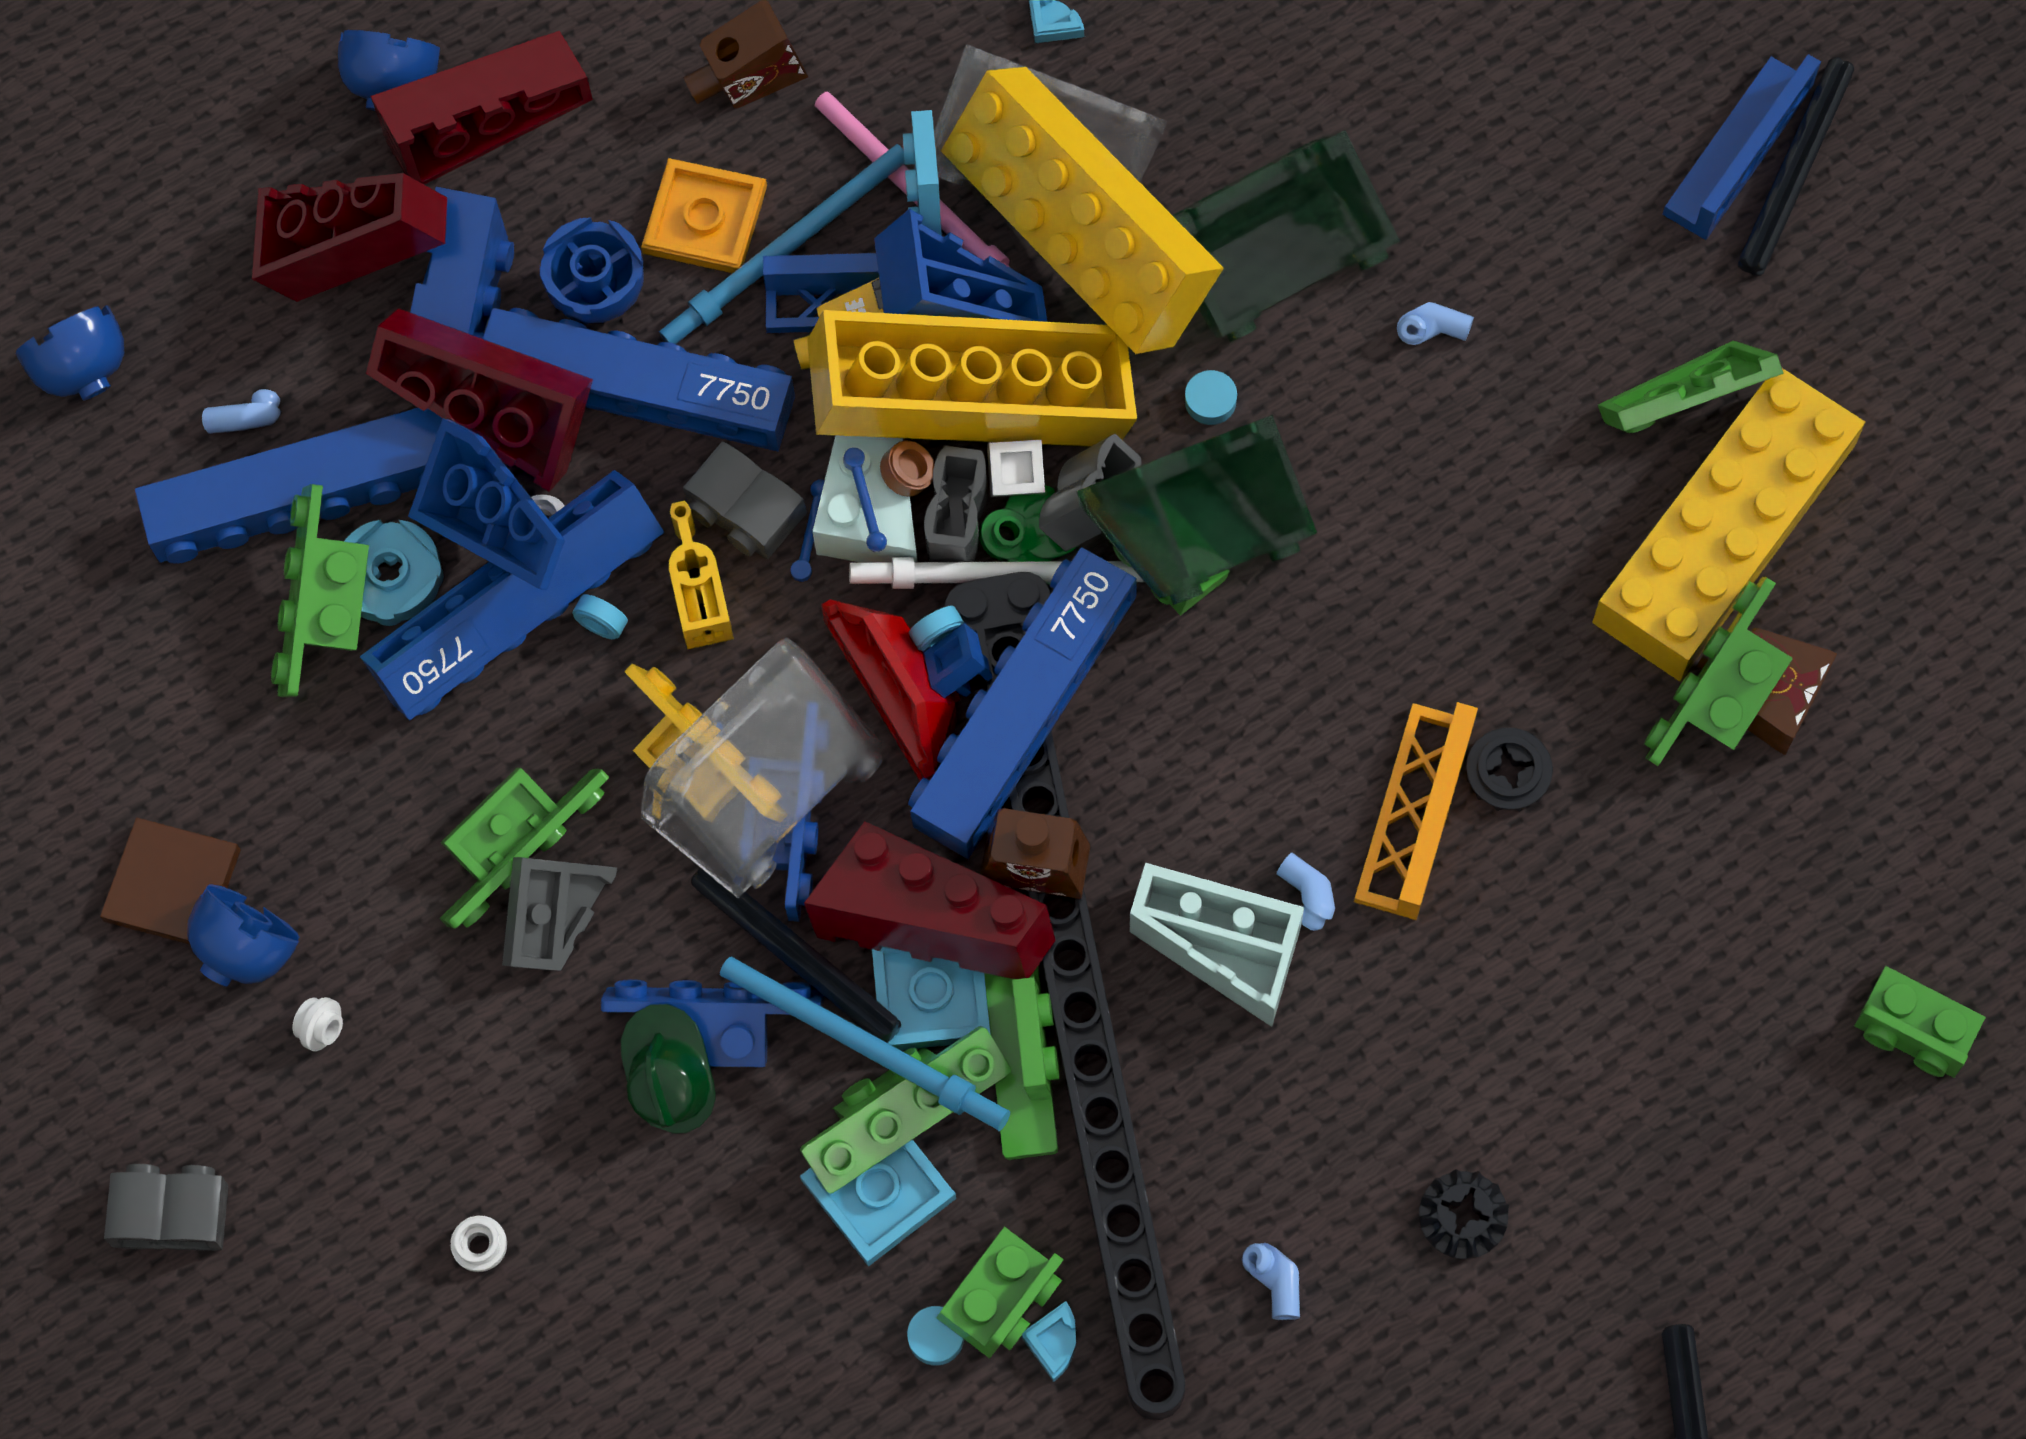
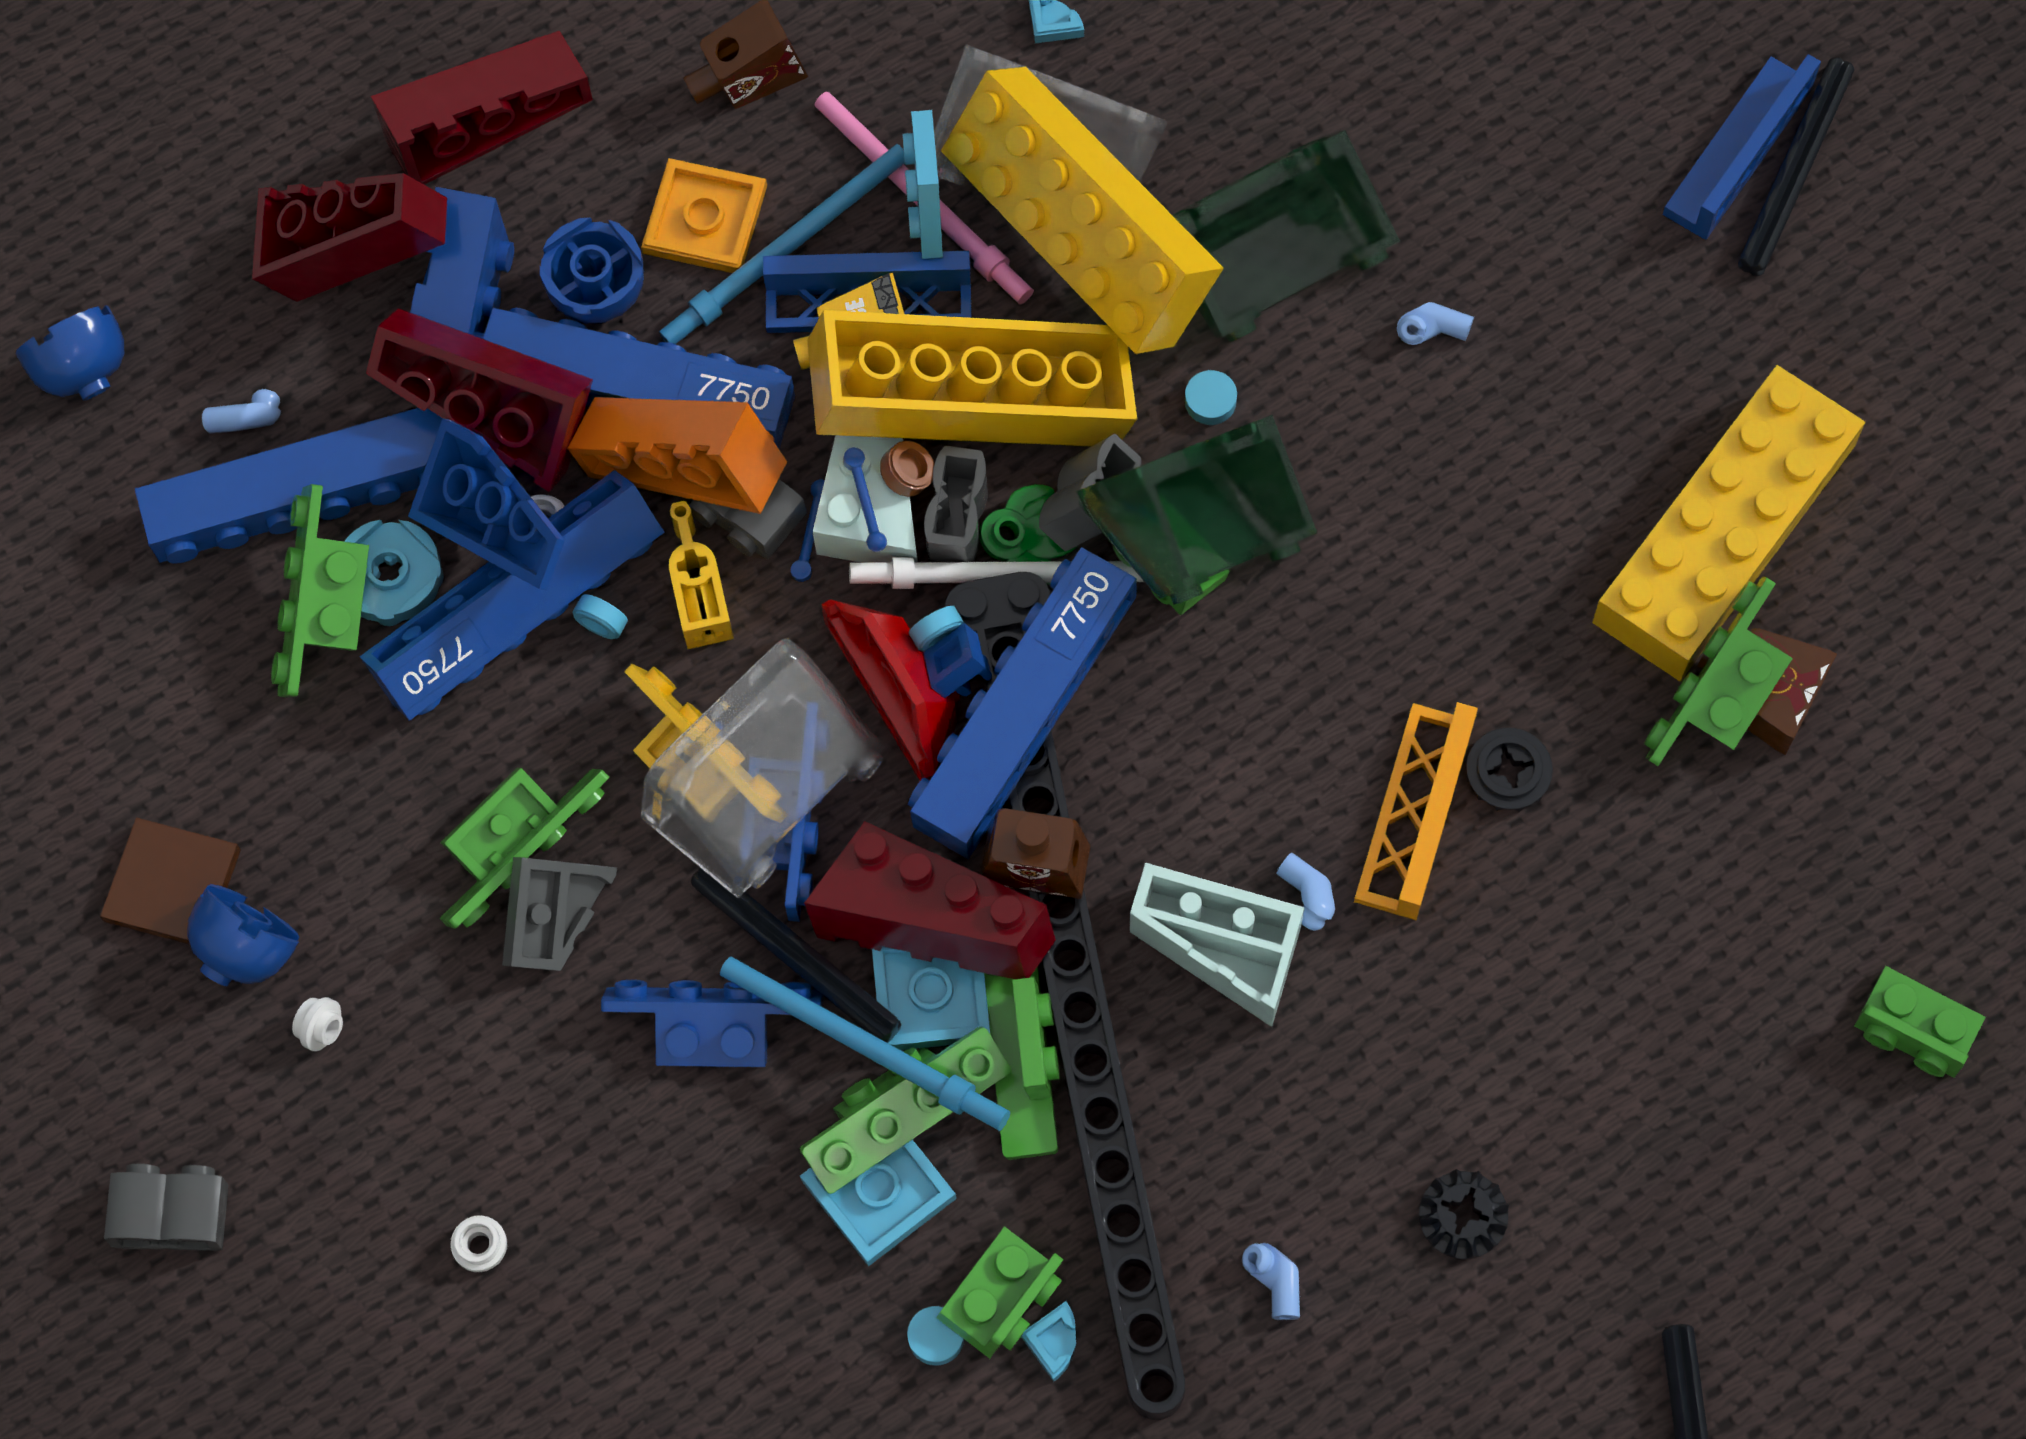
(378, 63): blue cylinder -> none
(667, 1069): dark green piece -> none
(682, 449): none -> orange wedge
(939, 278): blue wedge -> none
(1015, 468): white tile -> none
(1689, 385): bright green wing -> none

